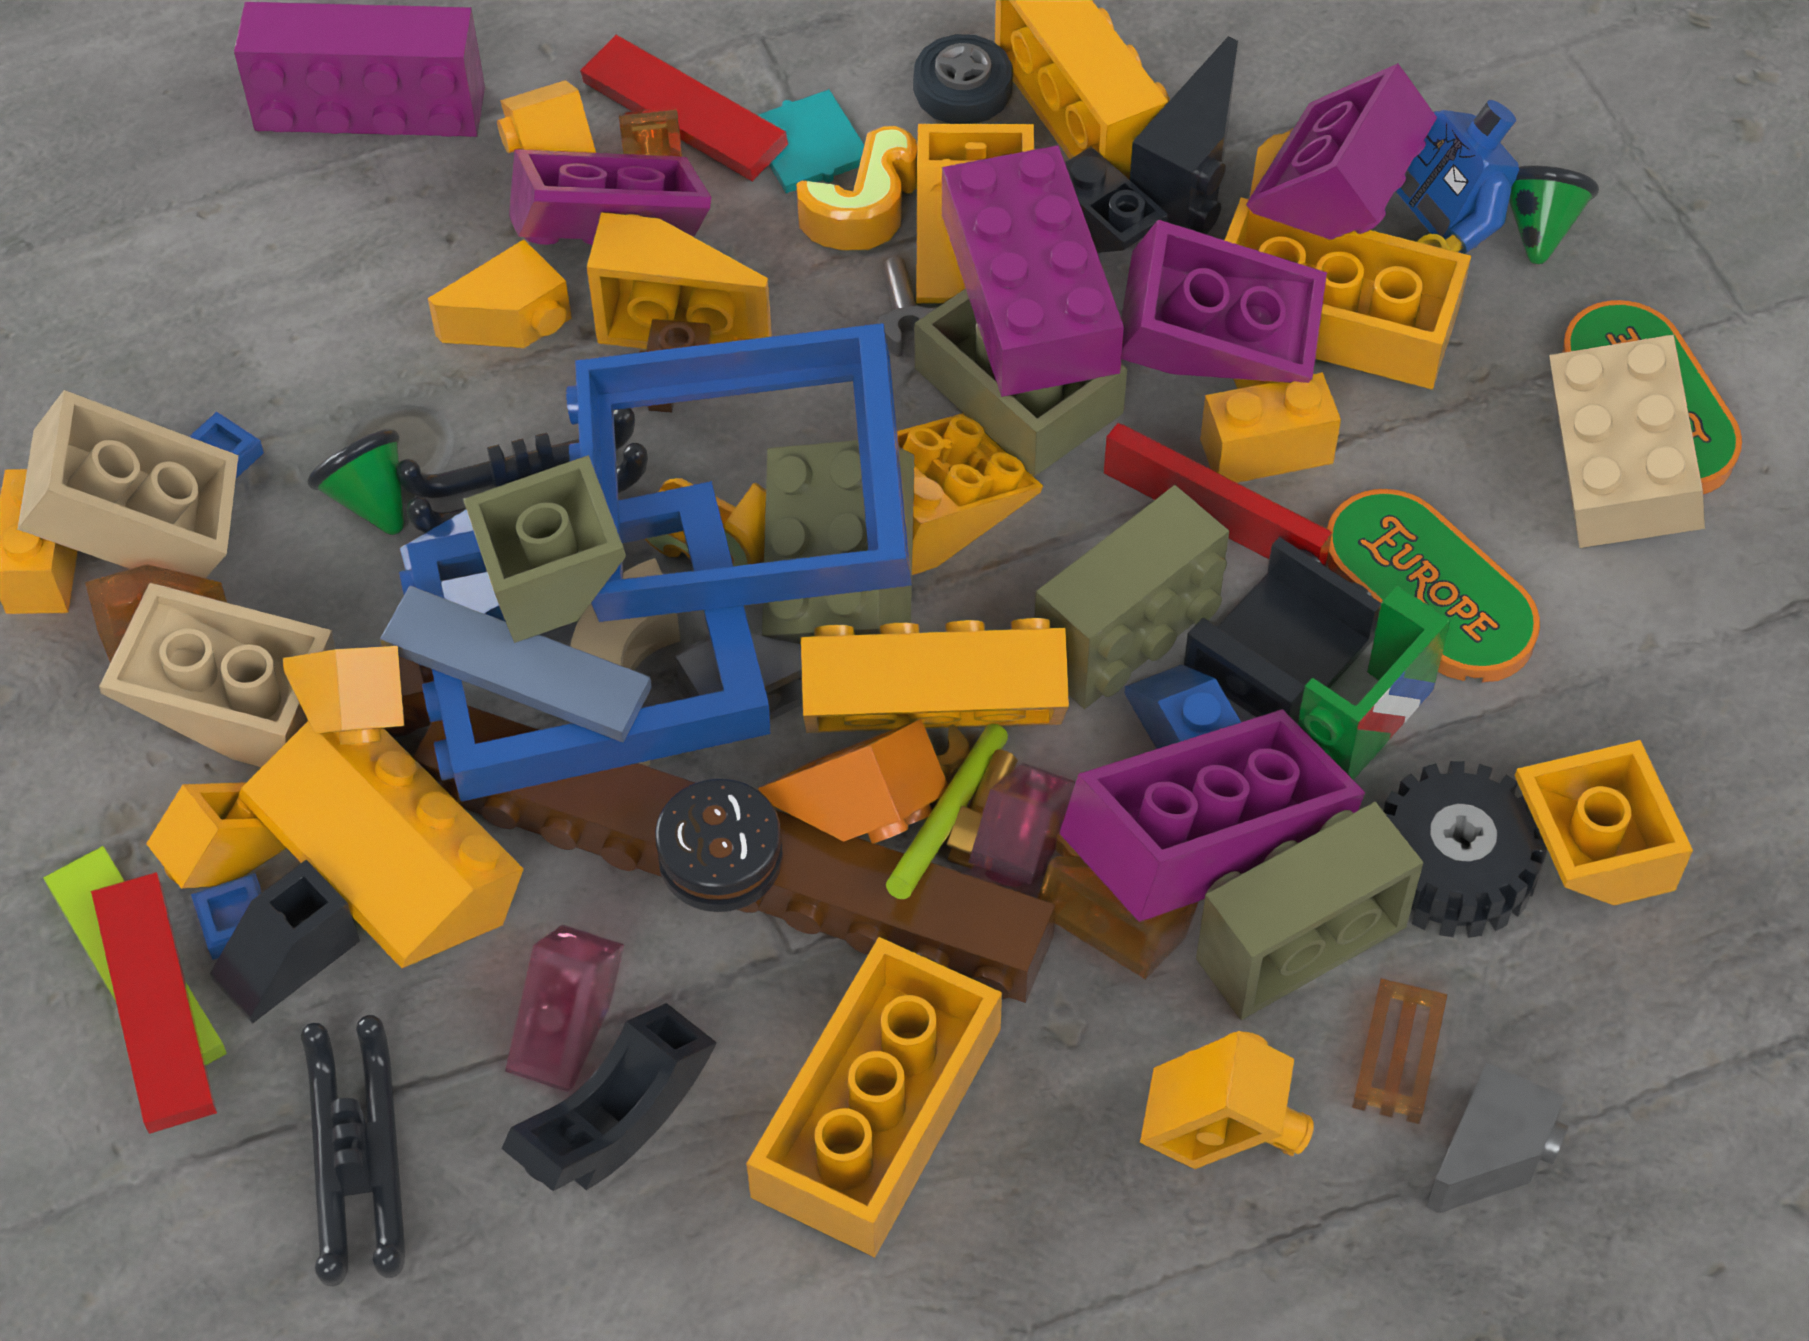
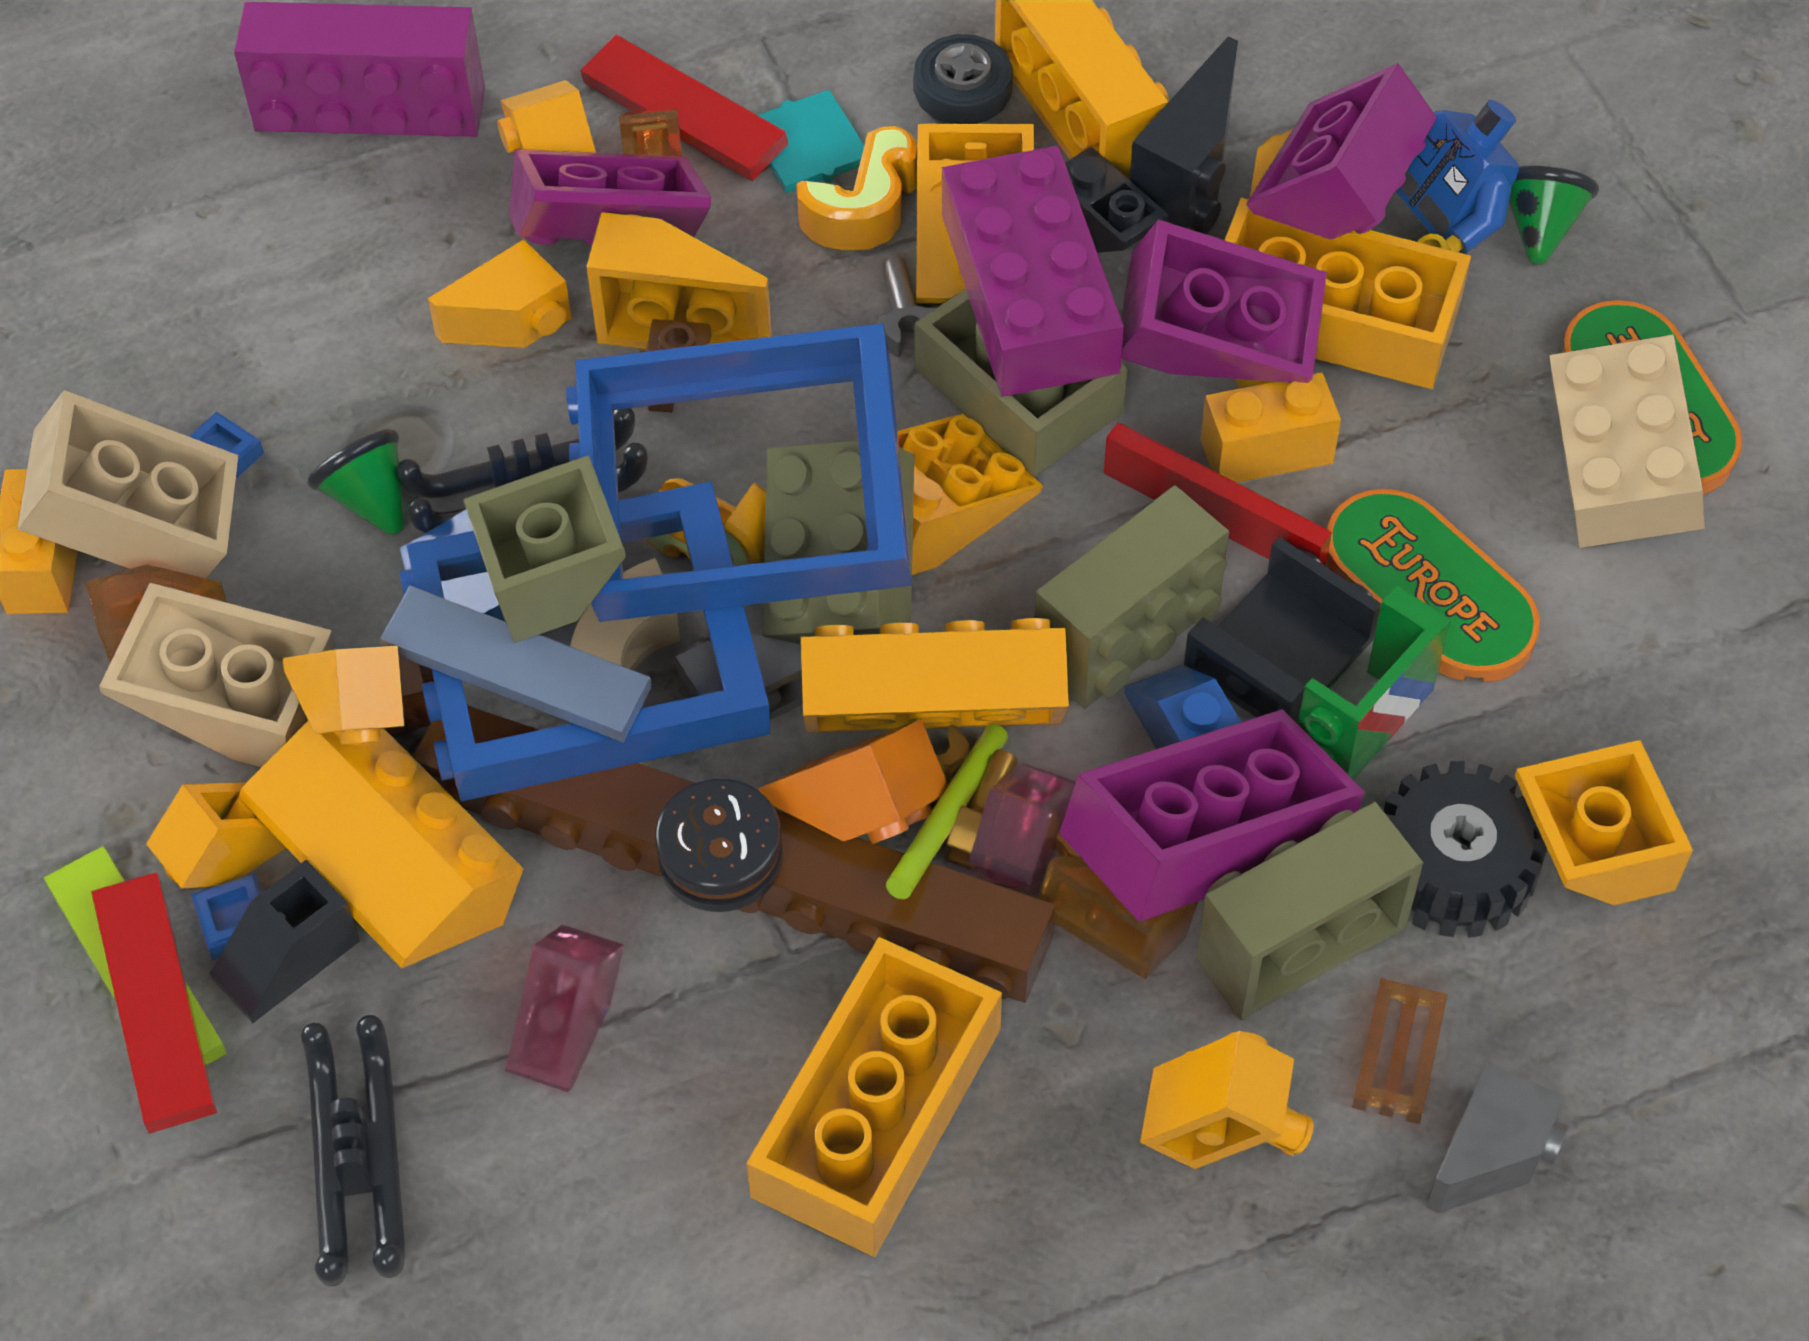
(617, 1106): black arch -> none

